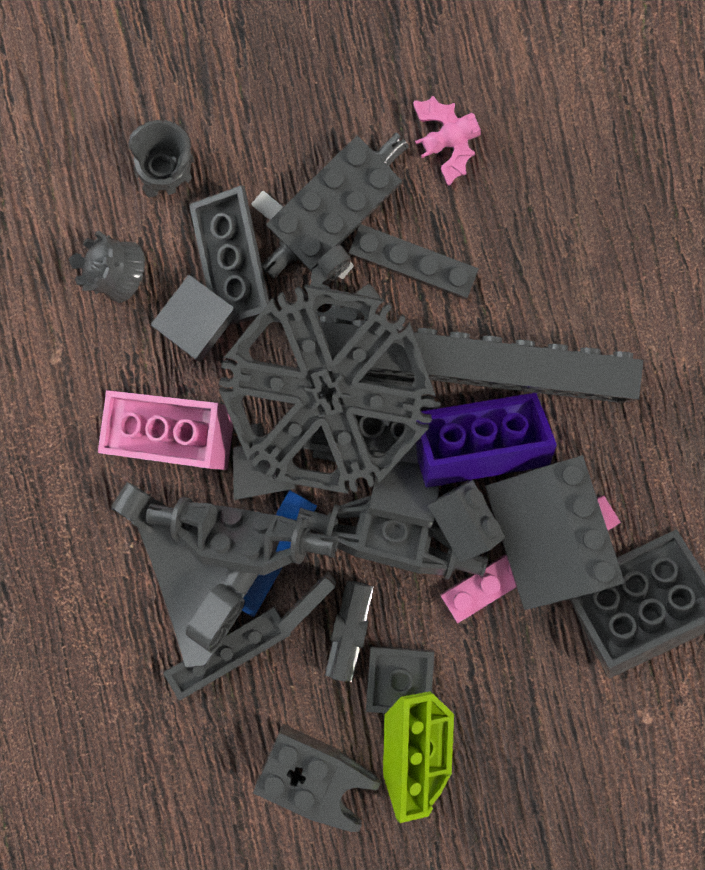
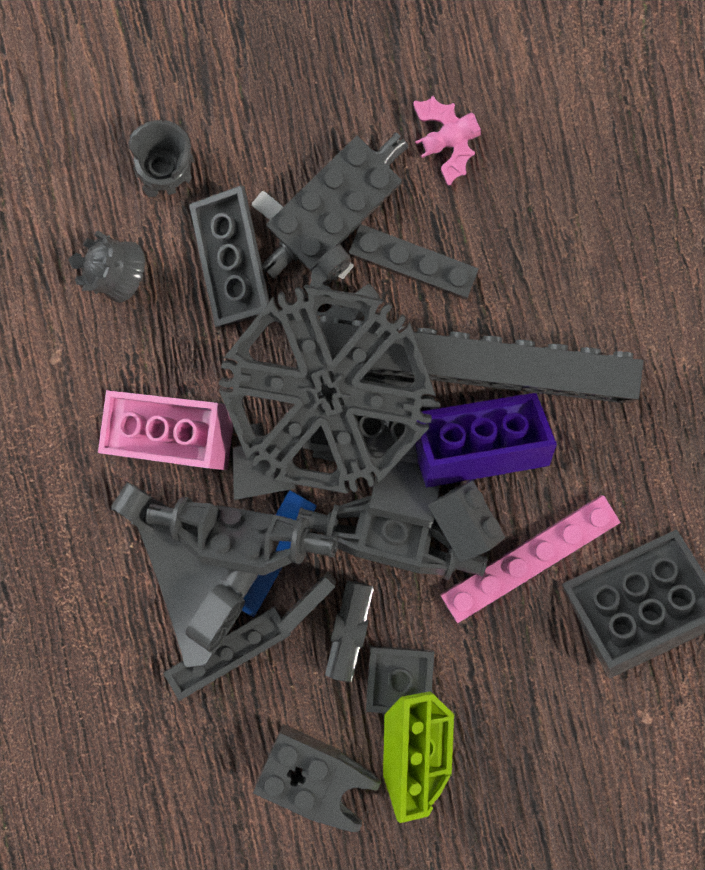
(194, 318): tile -> none
(554, 533): dark grey slope -> none

